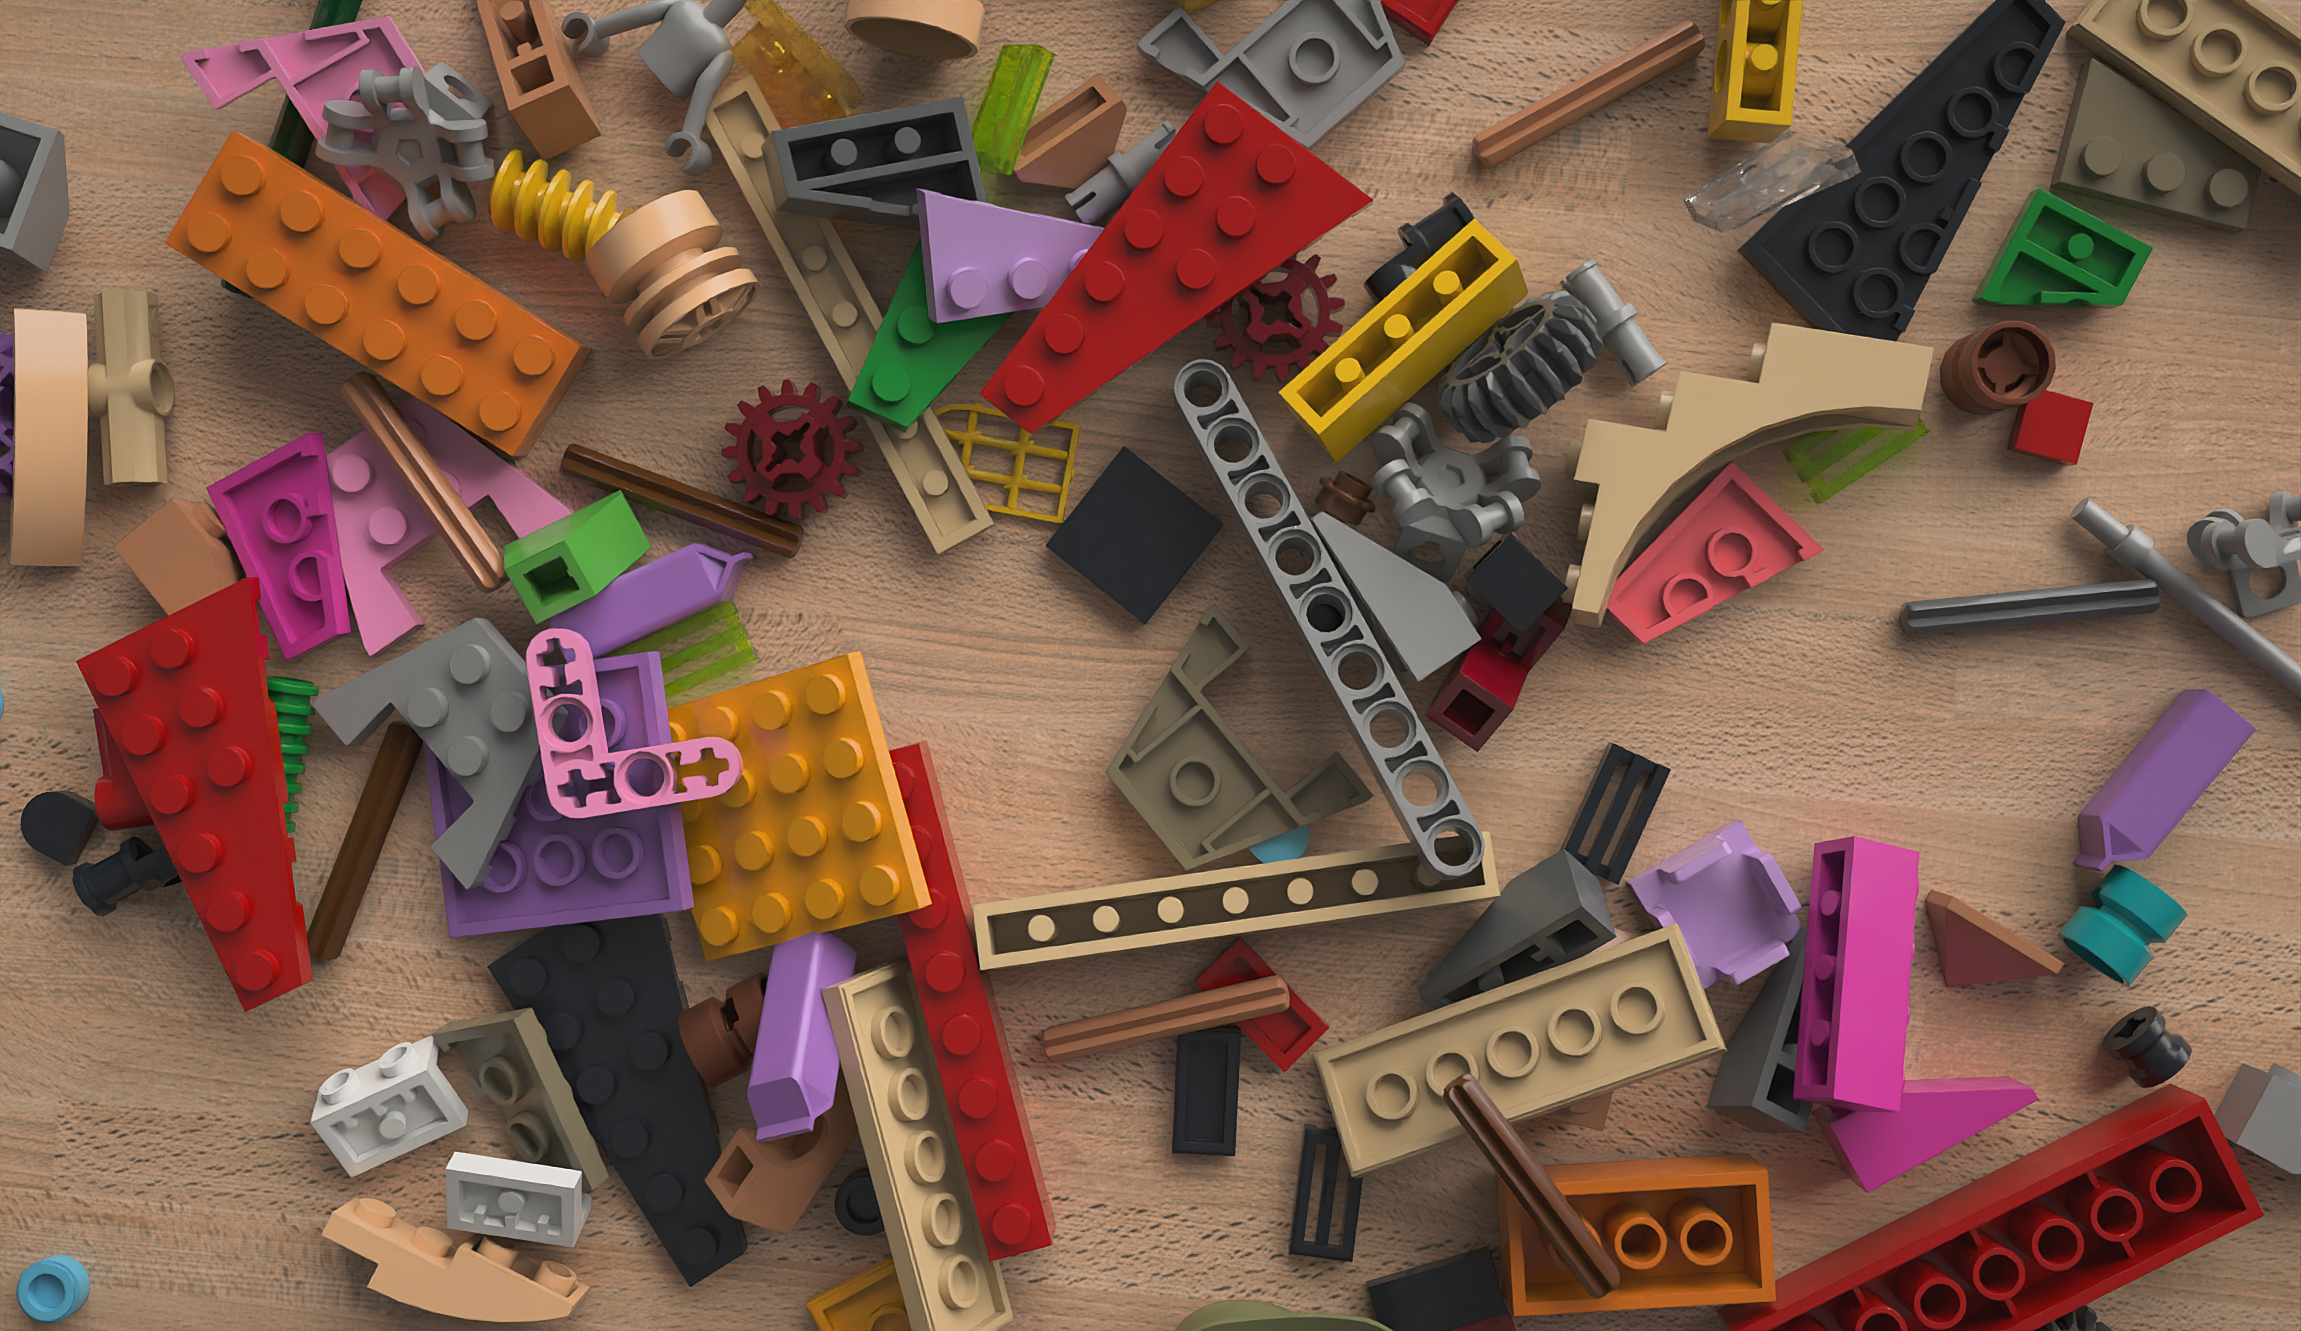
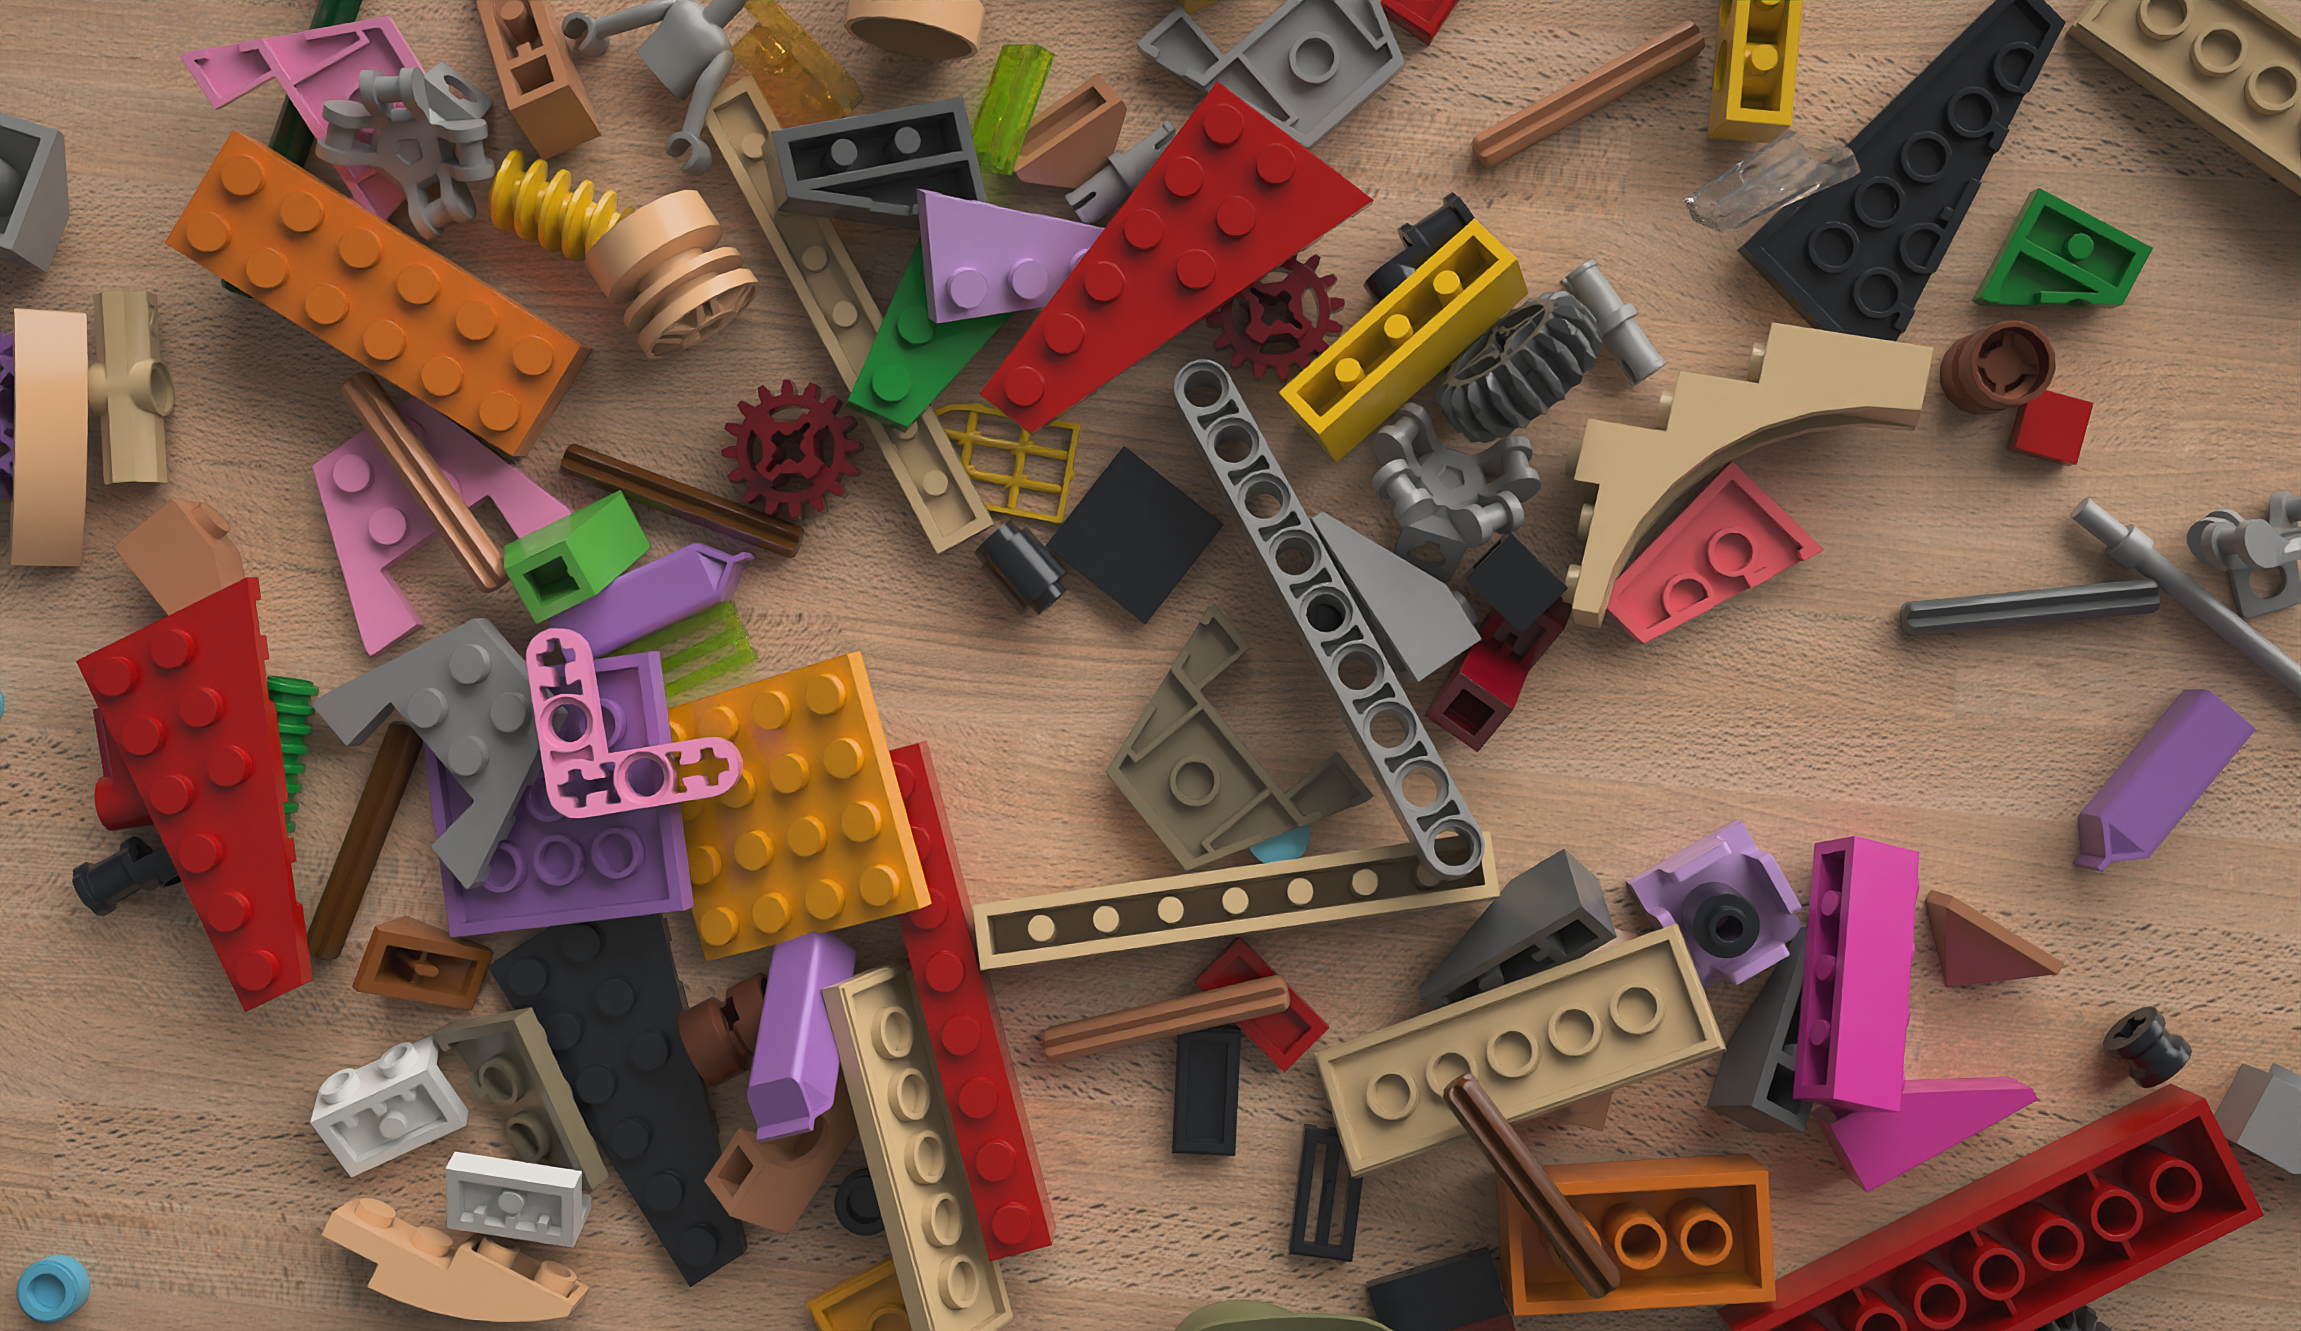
(59, 824): black tile -> none
(288, 538): dark pink wing -> none
(422, 964): none -> dark orange slope
(1021, 568): none -> black brick
(1345, 497): reddish brown plate -> none
(1636, 823): black tile -> none
(1704, 909): none -> black brick
(1810, 470): clear neon green tile -> none
(2122, 925): teal wheel -> none
(2149, 157): dark tan wing -> none

